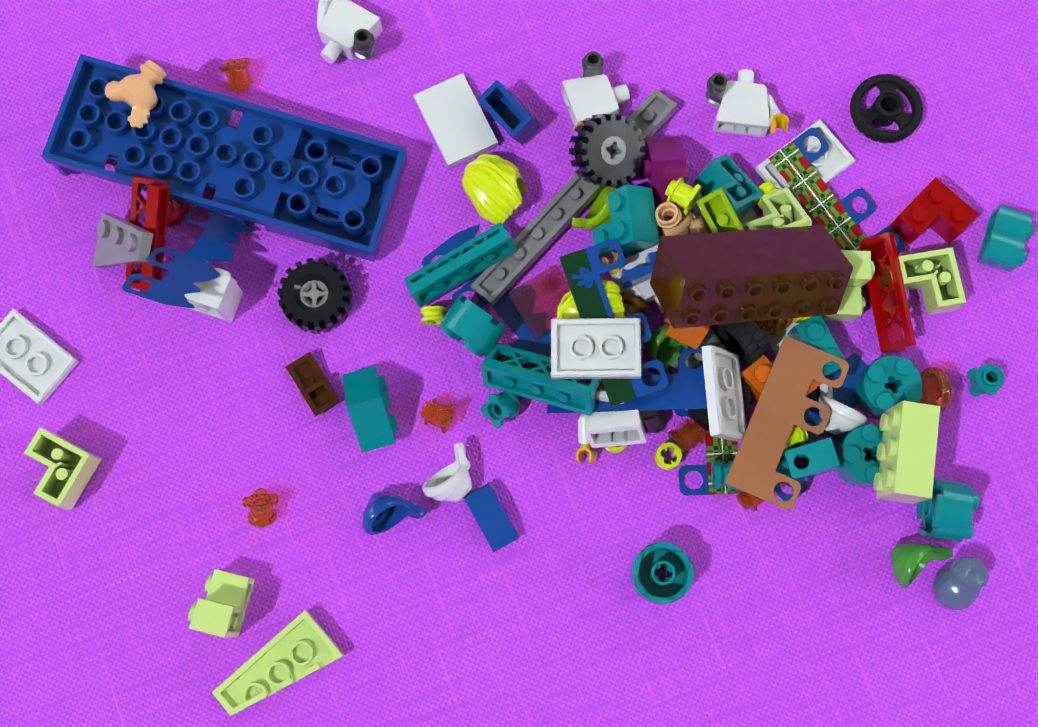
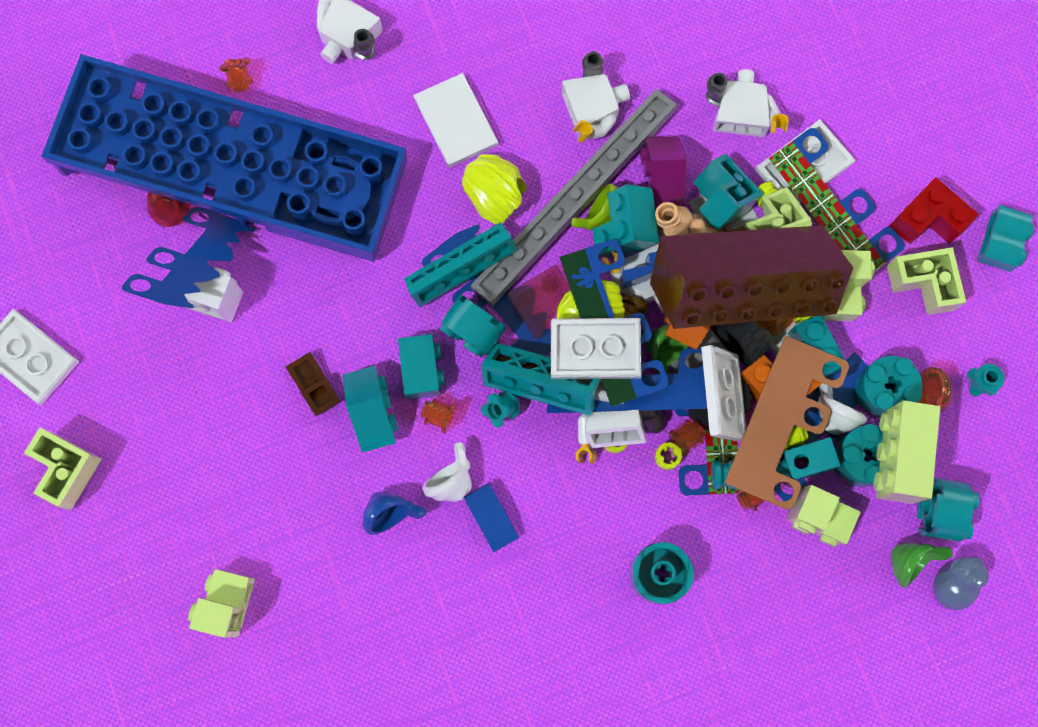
(120, 242): light grey wing -> none
(138, 92): light nougat animal -> none
(155, 222): red fence -> none
(261, 508): clear orange brick -> none
(283, 661): yellowish green wing -> none
(312, 282): black wheel -> none
(420, 367): none -> teal brick
(432, 315): neon yellow bush -> none
(509, 112): blue piece -> none
(593, 152): black wheel -> none
(683, 194): neon yellow brick -> none
(719, 212): lime slope -> none
(824, 515): none -> yellowish green brick
(884, 298): red fence -> none
(889, 97): black wheel -> none

